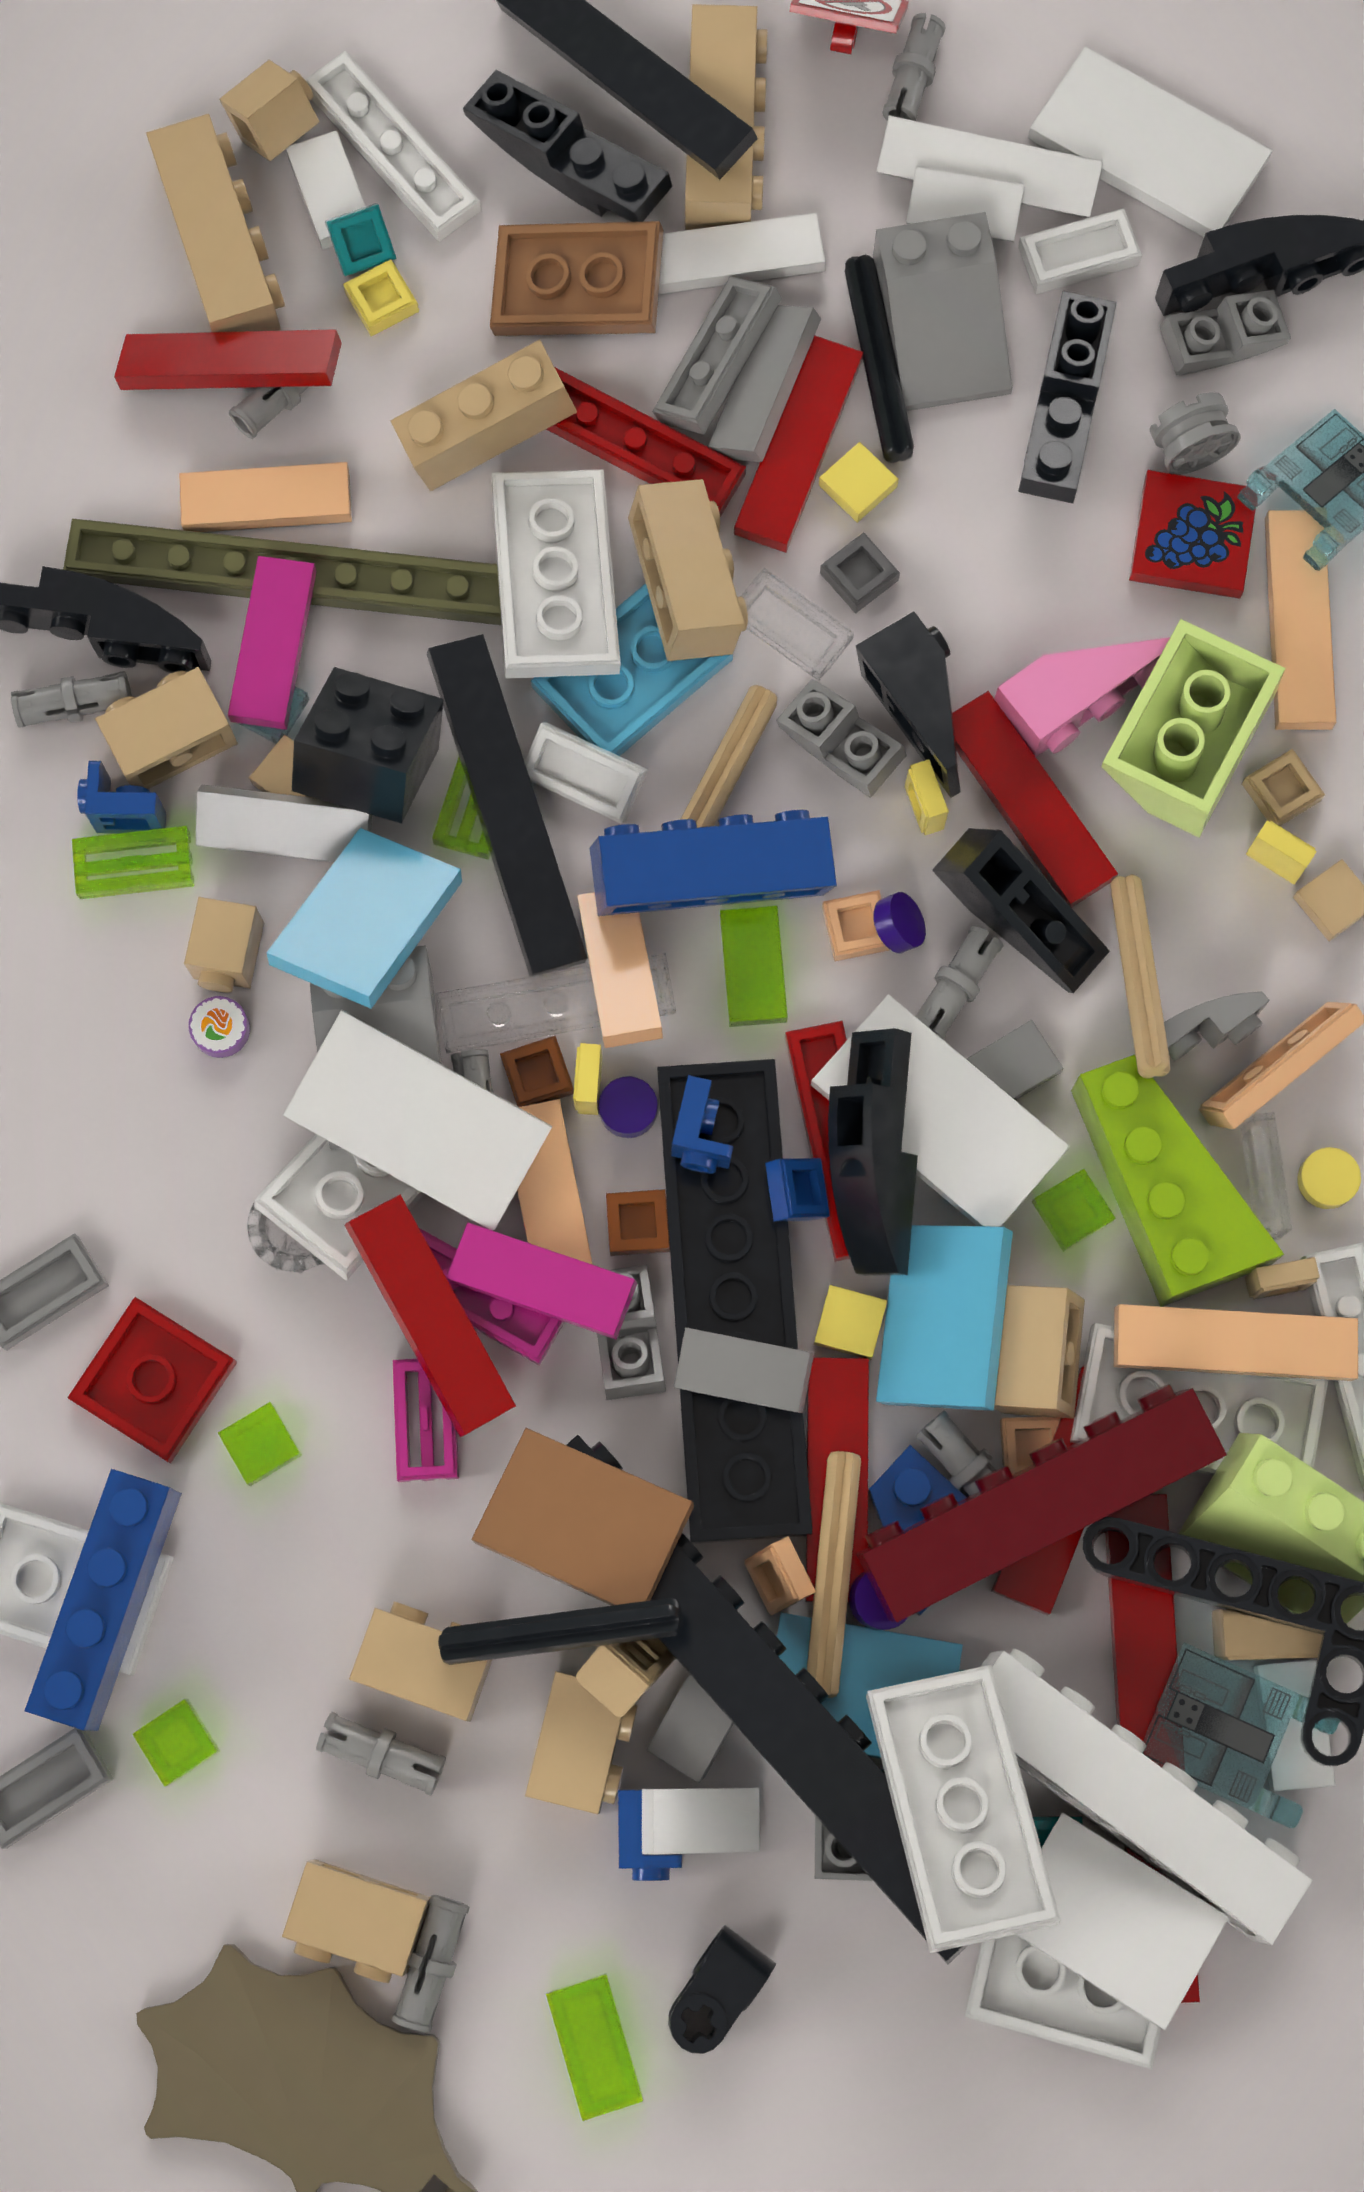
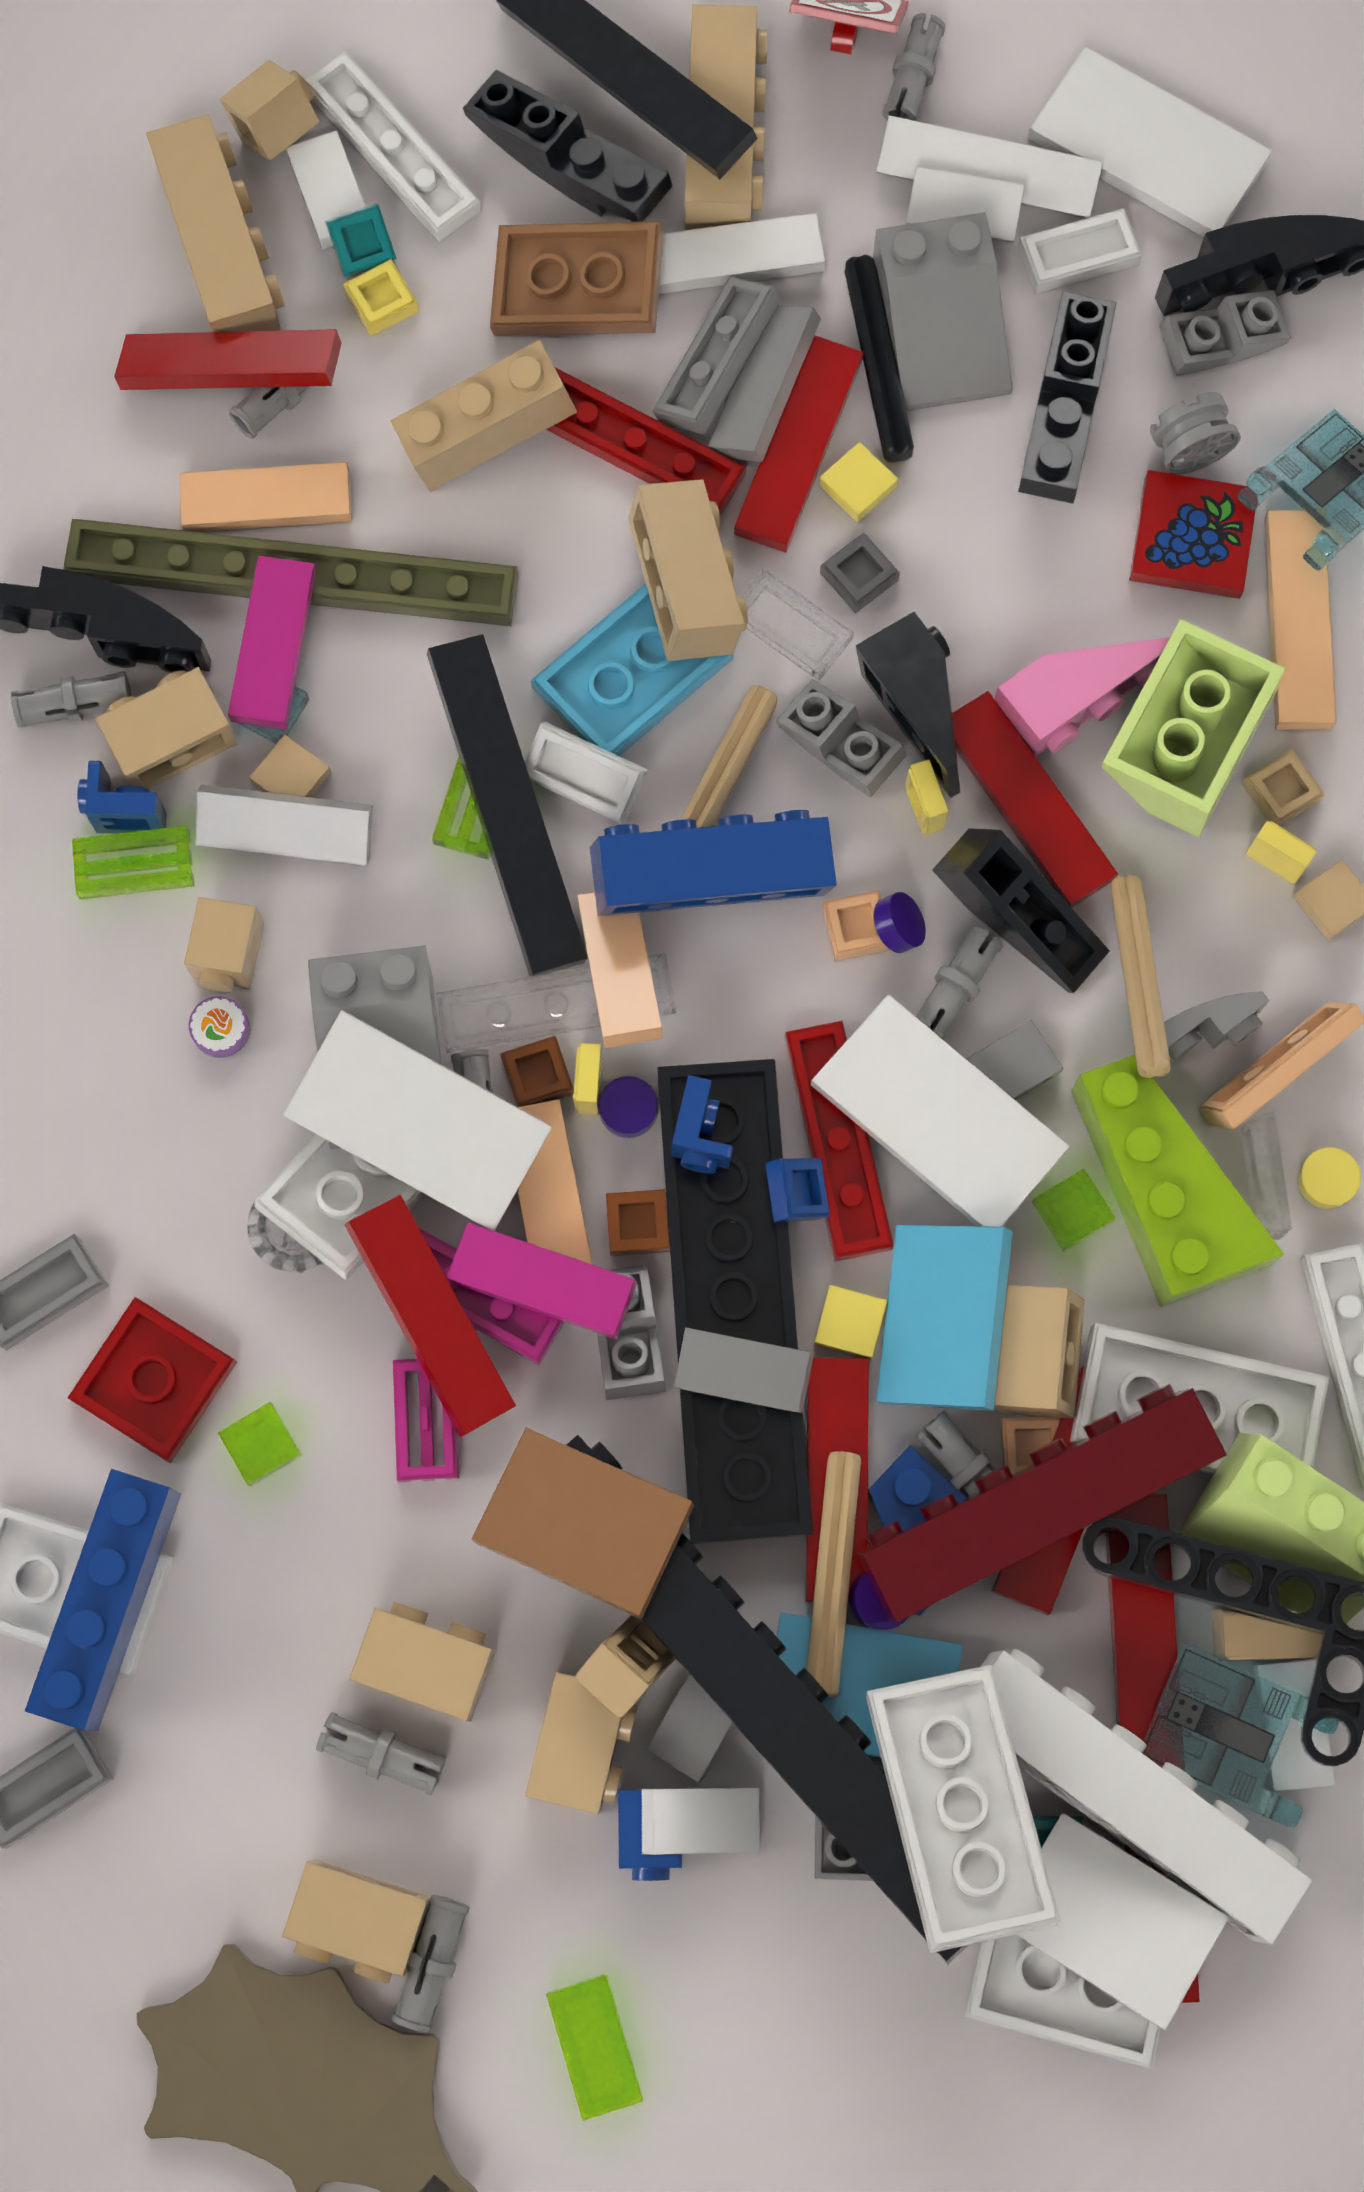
(176, 1742): clear neon green tile -> none
(364, 918): medium azure tile -> none
(367, 745): black brick -> none
(555, 574): white tile -> none
(561, 1631): black axle -> none
(724, 1980): black piece -> none
(753, 966): clear neon green tile -> none
(779, 1576): light nougat tile -> none
(868, 1170): black slope -> none
(1235, 1342): light nougat tile -> none
(1282, 1278): tan tile -> none

